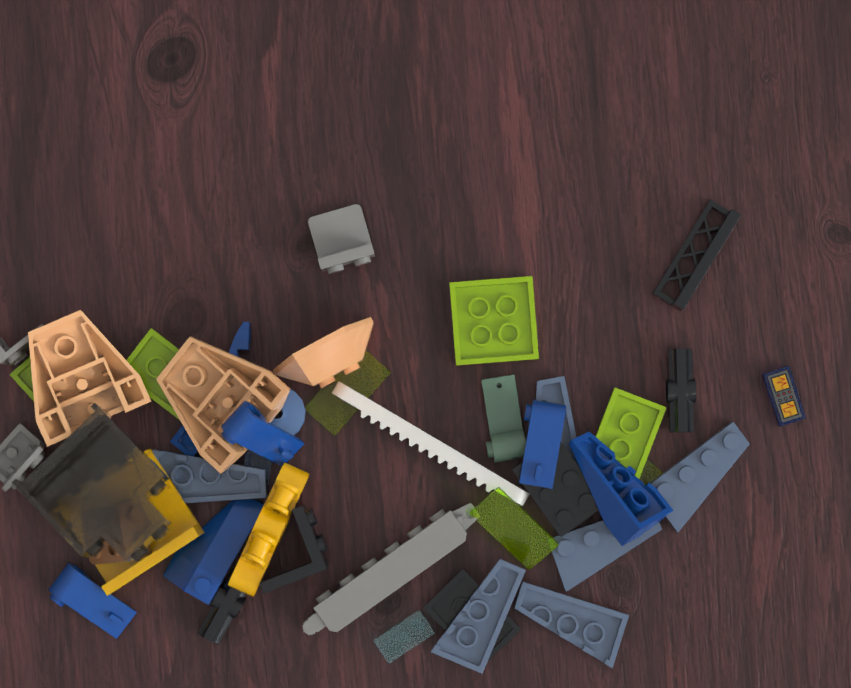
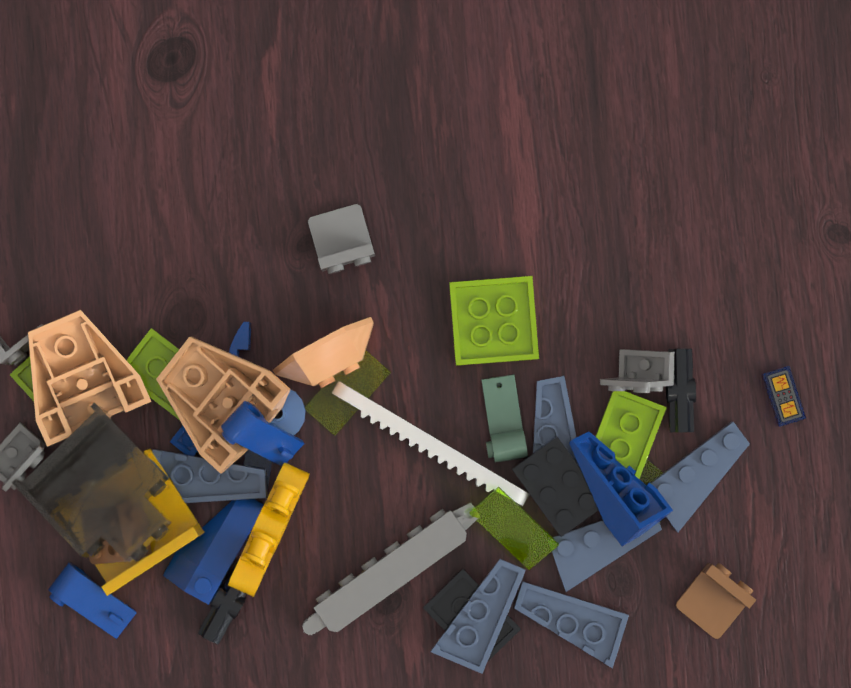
(315, 545): black bracket -> none
(404, 636): clear light blue plate -> none
(542, 443): blue door -> none
(642, 371): none -> light grey bracket
(706, 259): black fence -> none
(715, 600): none -> medium nougat bracket

